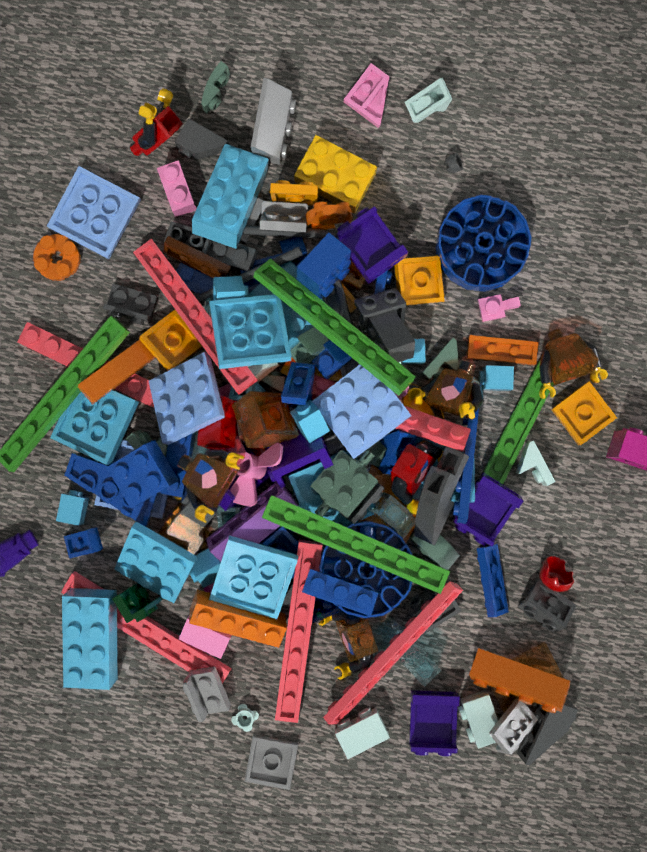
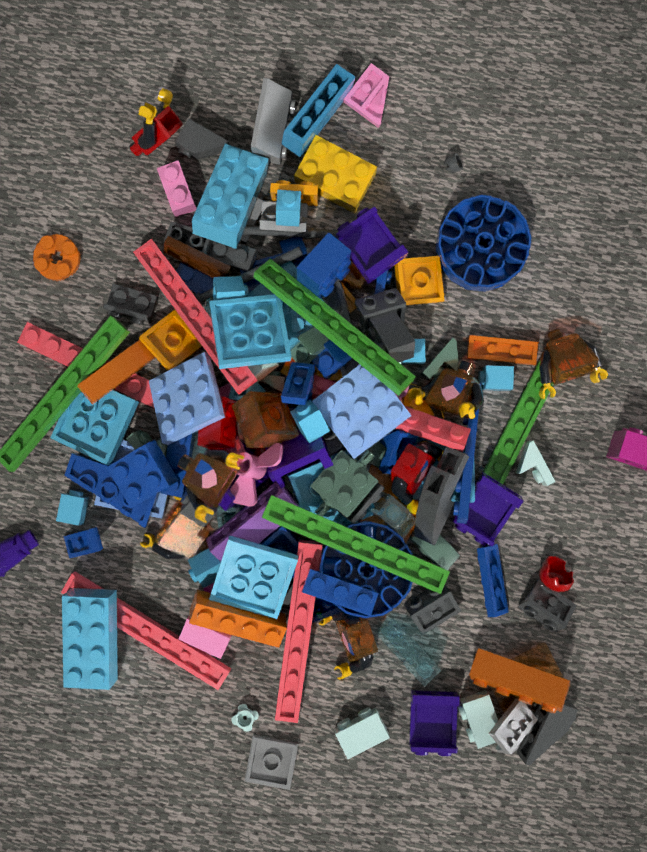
(93, 212): light blue plate -> none
(135, 603): dark green bracket -> none
(155, 562): medium azure plate -> none
(205, 692): light grey bracket -> none
(212, 96): sand green slope -> none
(288, 208): none -> medium azure brick
(318, 110): none -> dark azure brick
(325, 215): orange plate -> none
(386, 659): coral plate -> none
(431, 99): light aqua slope -> none
(494, 308): bright pink plate -> none
(584, 413): light orange plate -> none

